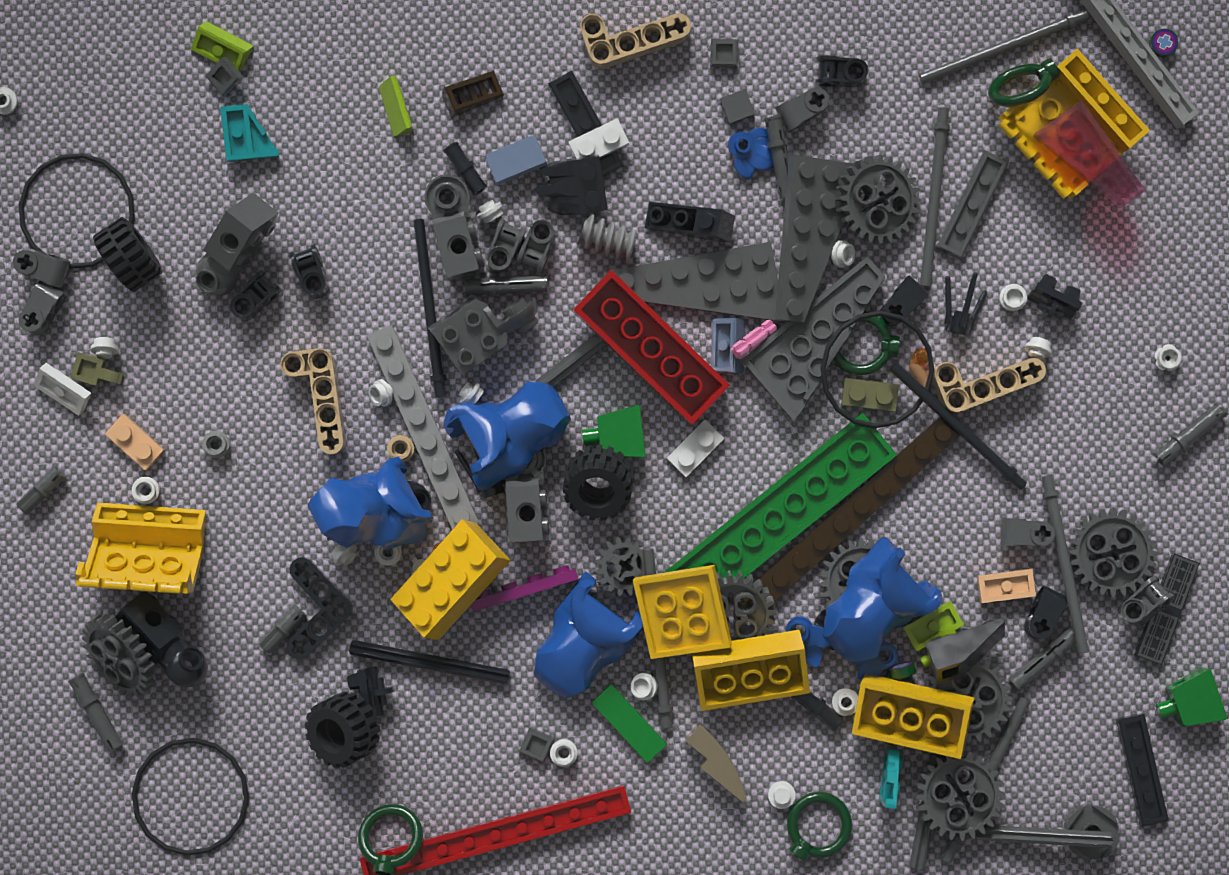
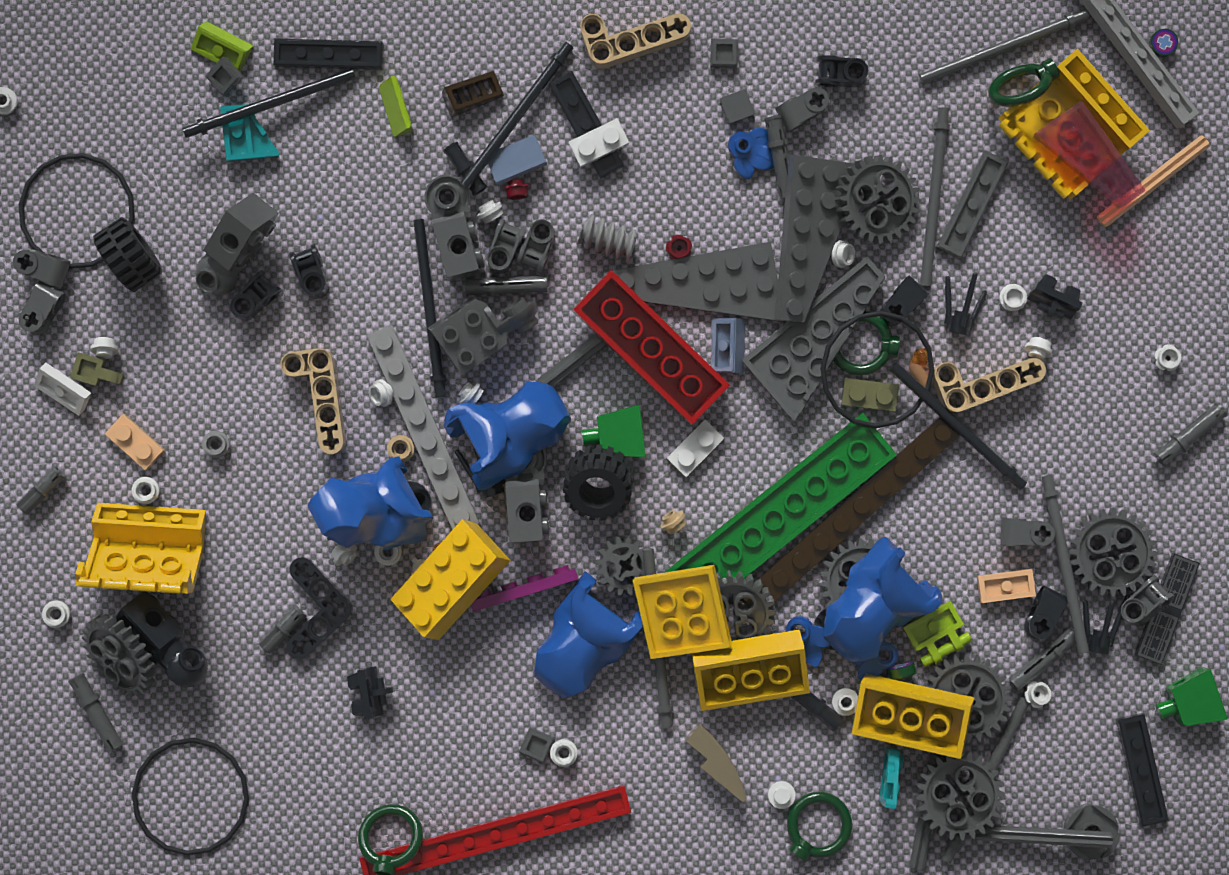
(47, 614): none -> white plate
(203, 126): none -> black bar
(328, 54): none -> black tile
(342, 729): black tyre -> none
(429, 662): black axle -> none
(516, 189): none -> dark red plate
(557, 61): none -> black bar
(574, 185): black plate -> none
(629, 723): green tile -> none
(644, 686): white plate -> none
(673, 521): none -> tan plate
(679, 240): none -> dark red plate
(690, 221): black slope -> none
(753, 339): bright pink axle -> none
(959, 652): black slope -> none
(1044, 694): none -> white plate
(1102, 640): none -> black plant
(1157, 178): none -> light nougat axle

